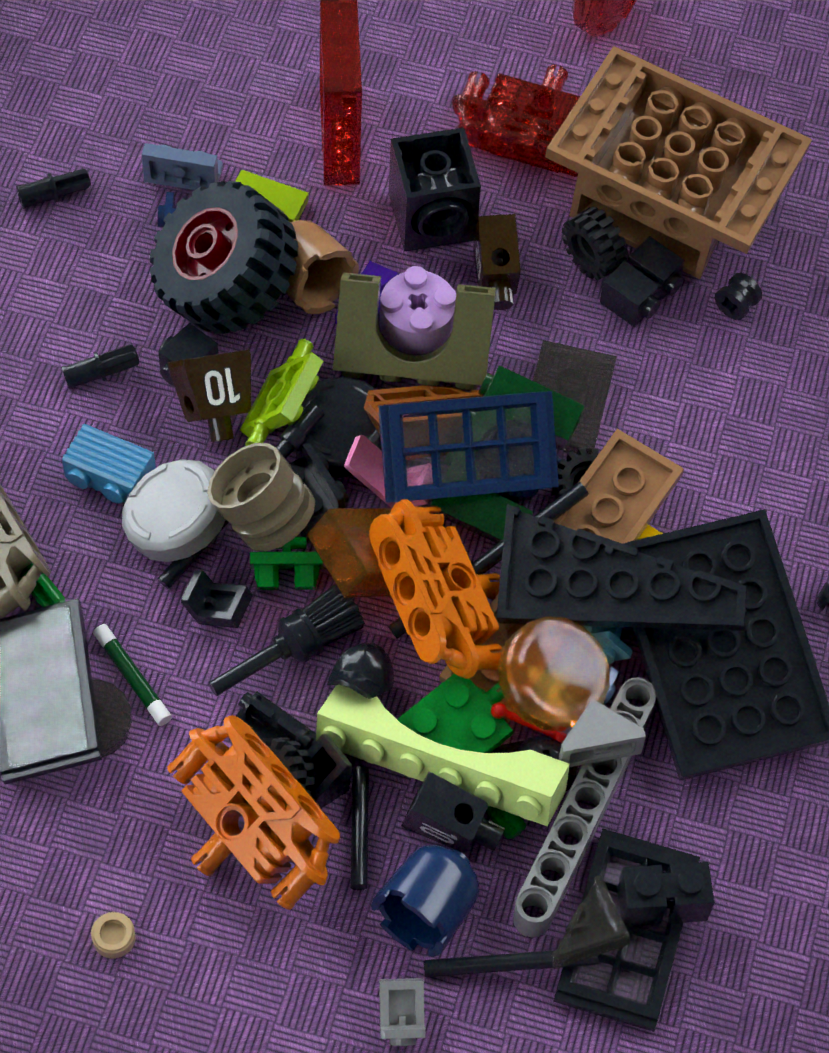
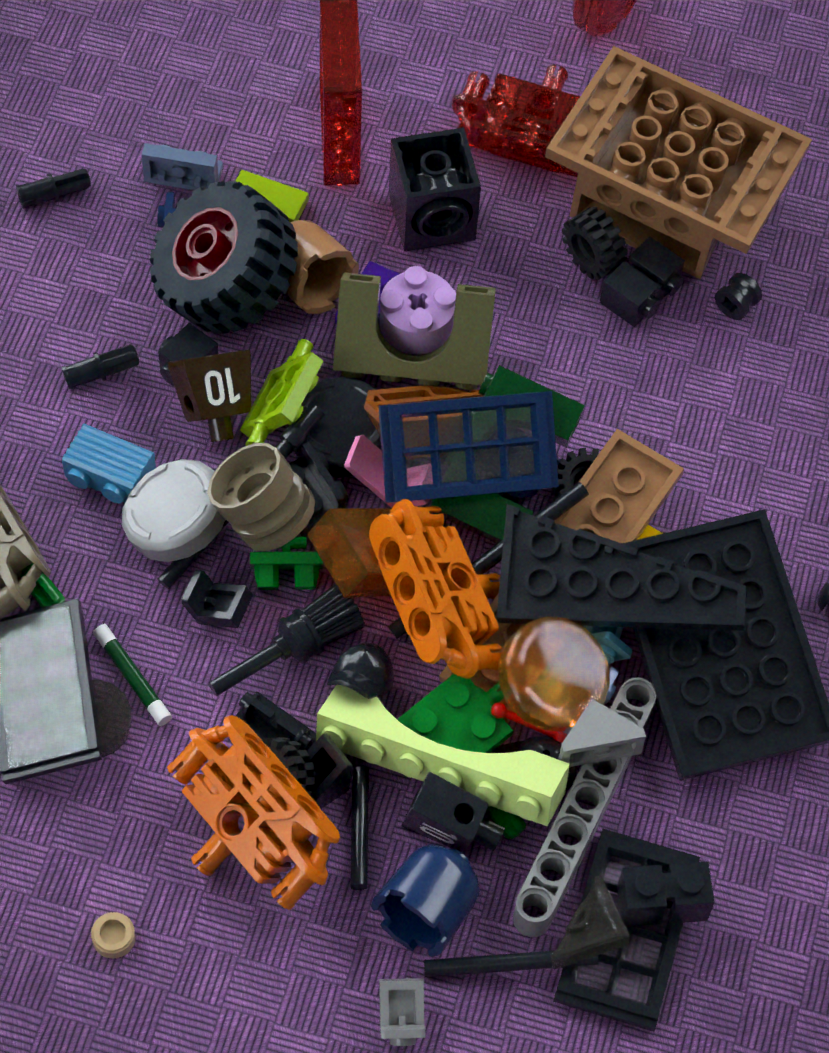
(497, 257): dark brown torso -> none
(581, 377): clear smoke tile -> none

